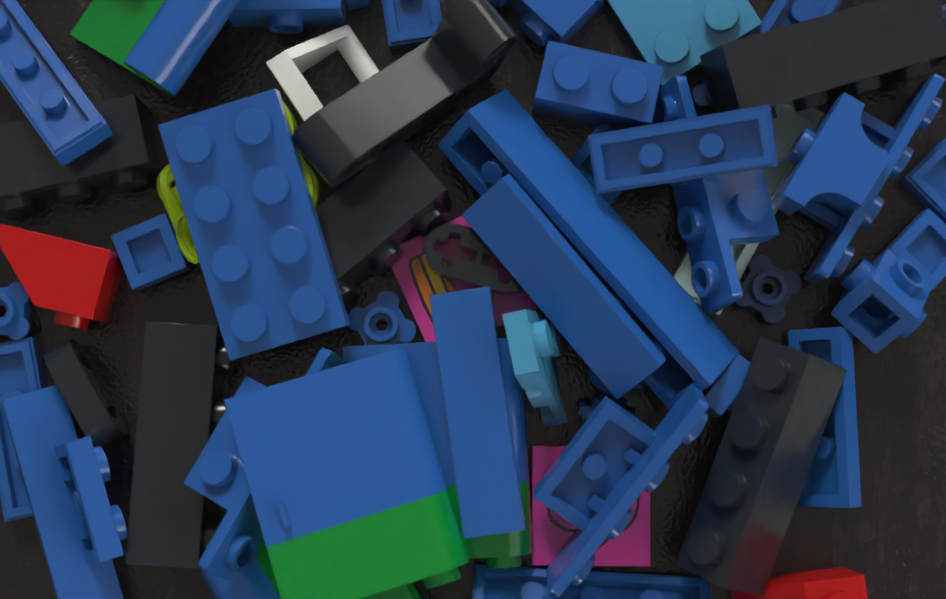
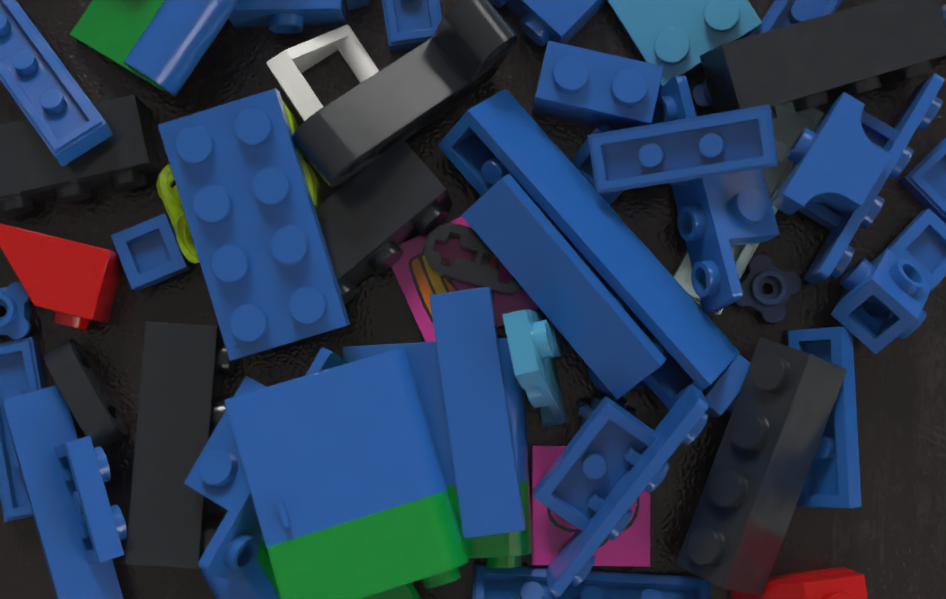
(384, 308): blue plate -> none

